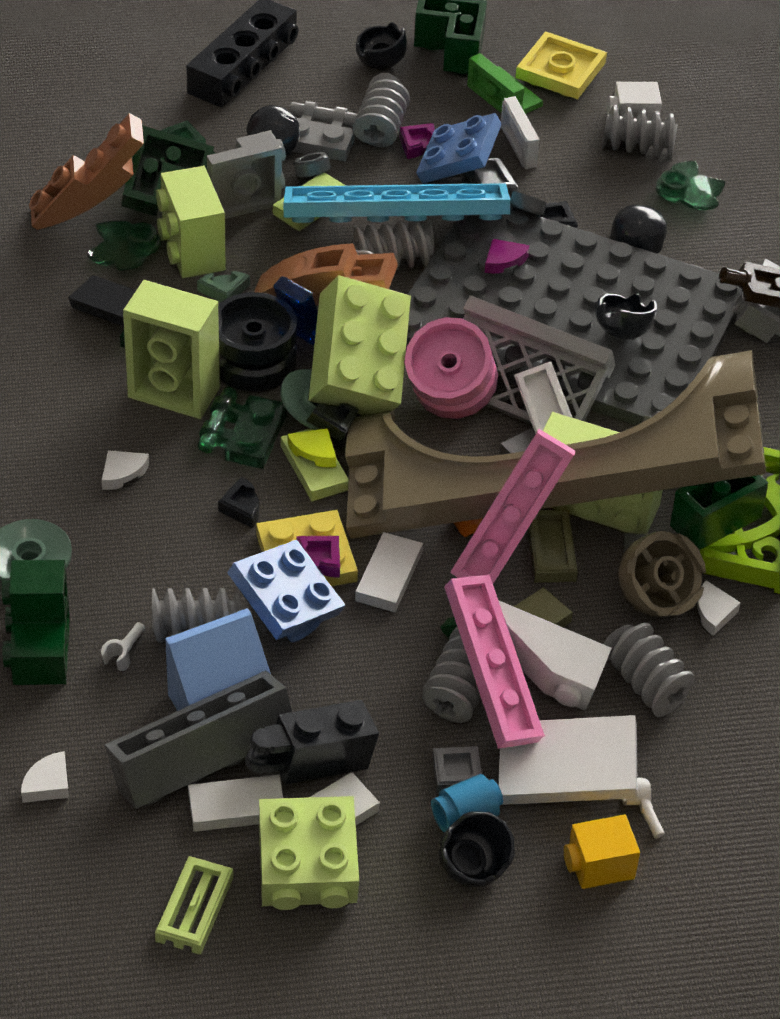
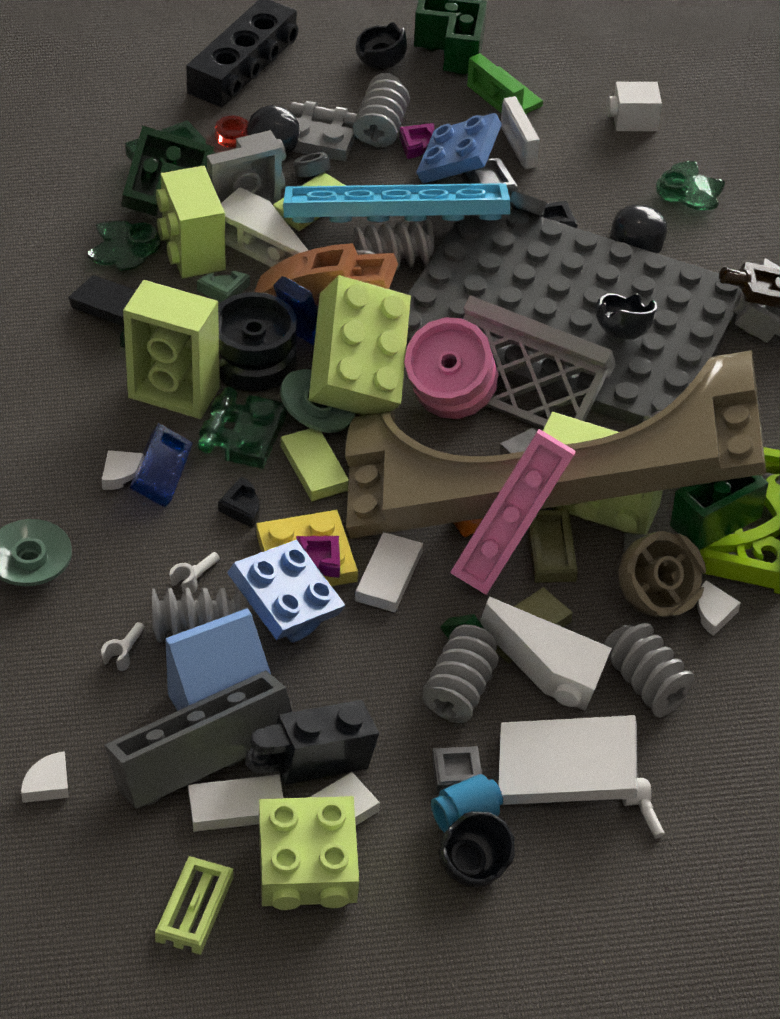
(37, 622): dark green brick -> none
(87, 183): nougat slope -> none
(161, 465): none -> clear blue tile
(191, 573): none -> white hand
(229, 129): none -> clear red tile
(258, 229): none -> white slope
(314, 446): neon yellow tile -> none
(335, 418): black tile -> none
(494, 661): bright pink plate -> none
(505, 255): magenta tile -> none
(541, 394): white tile -> none
(561, 65): light yellow plate -> none
(602, 851): yellow brick -> none
(640, 131): light grey piece -> none

